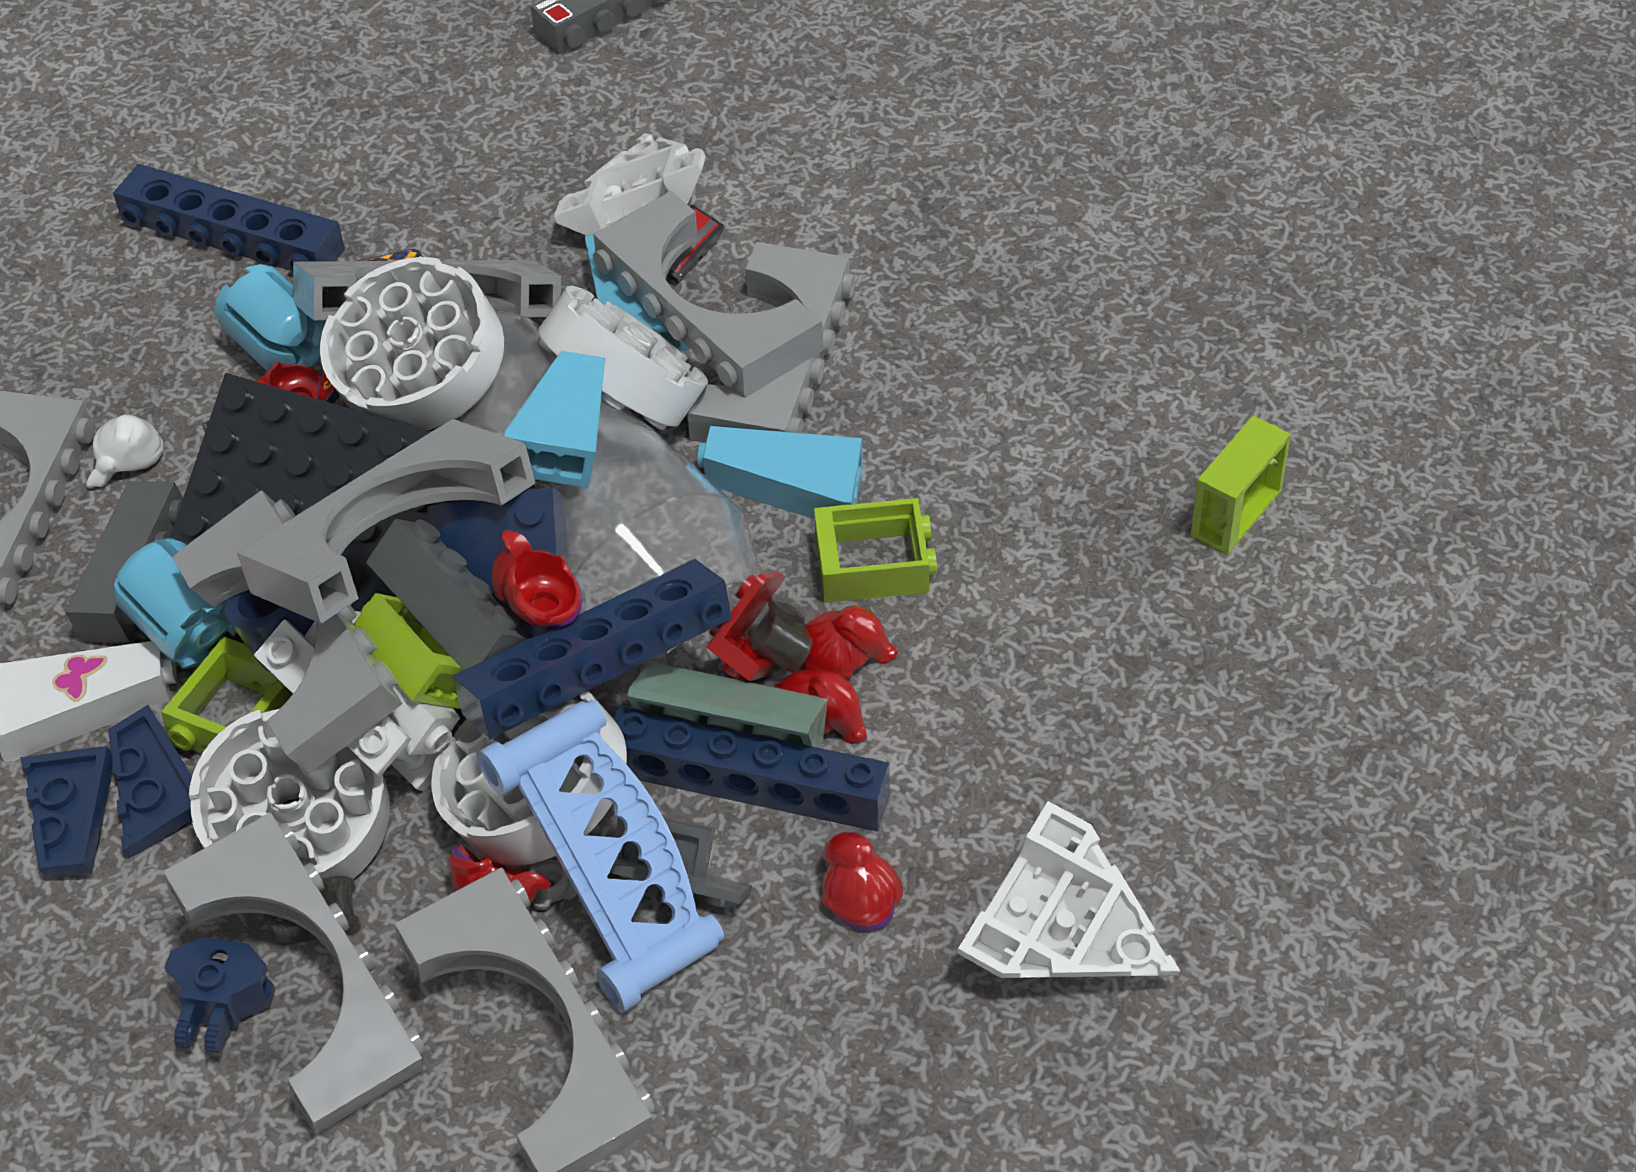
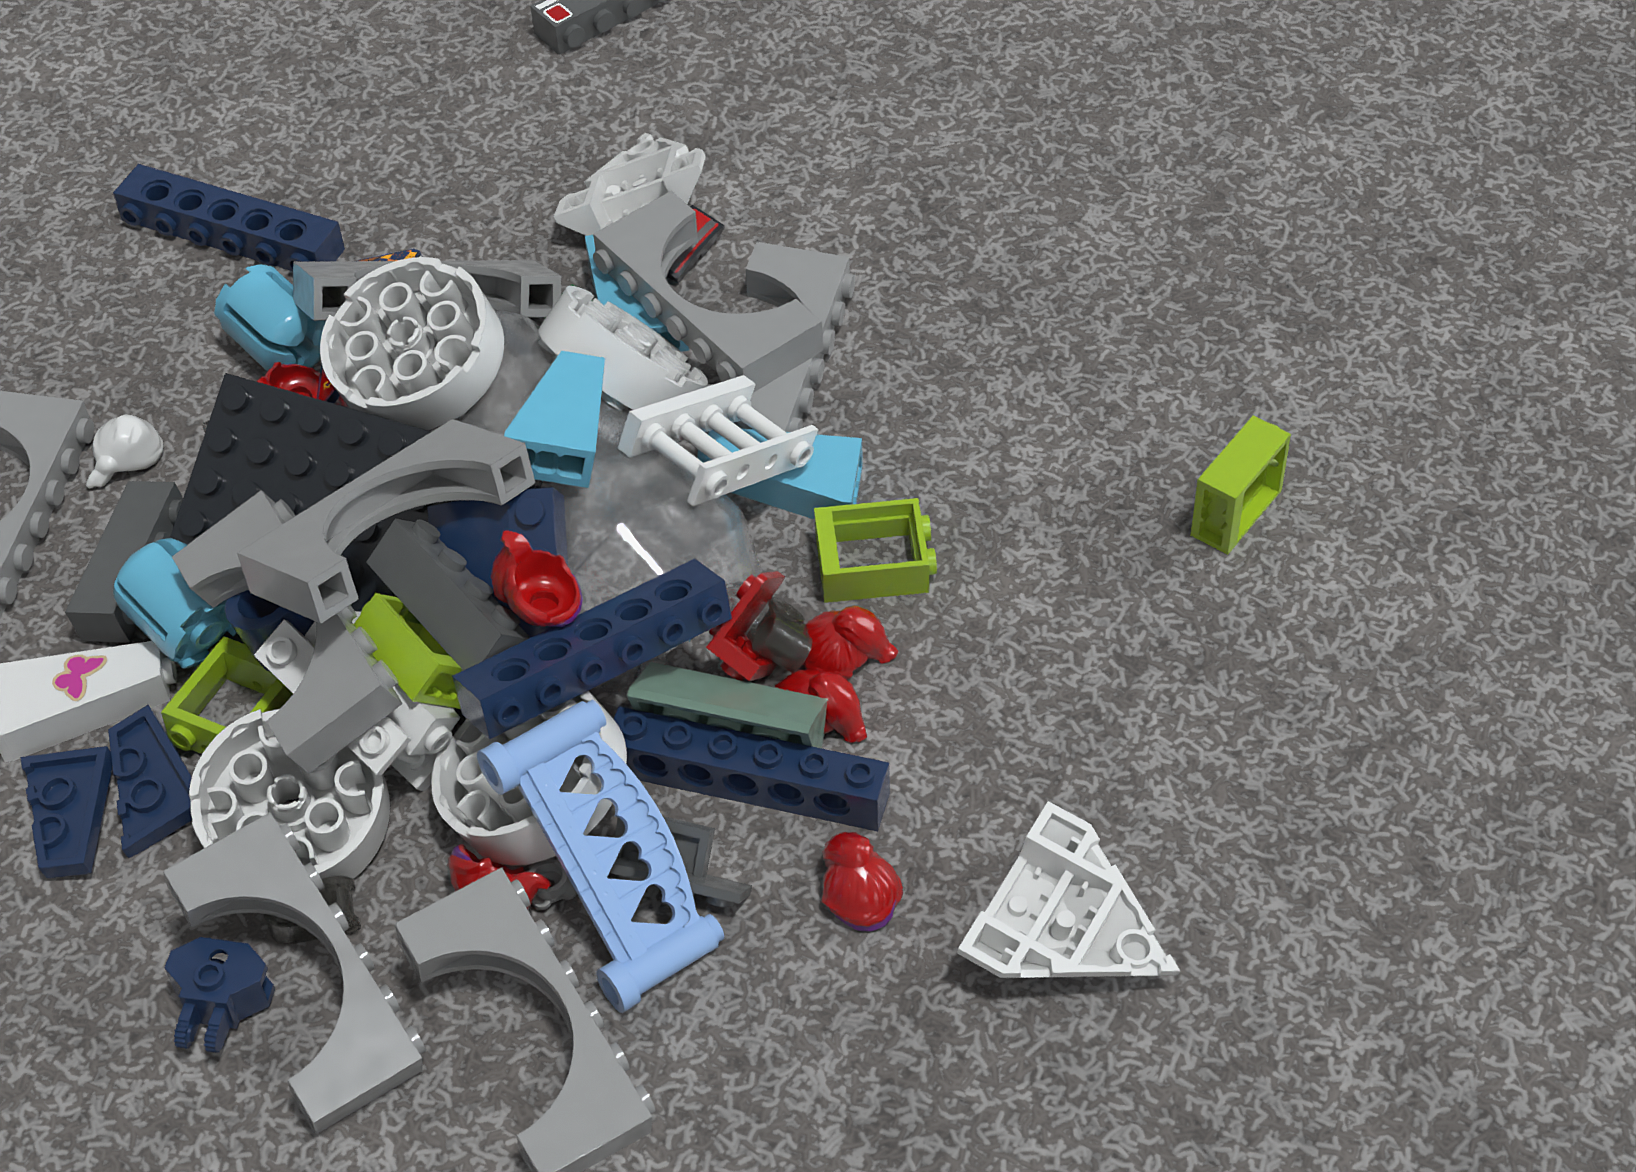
(717, 409): none -> white fence

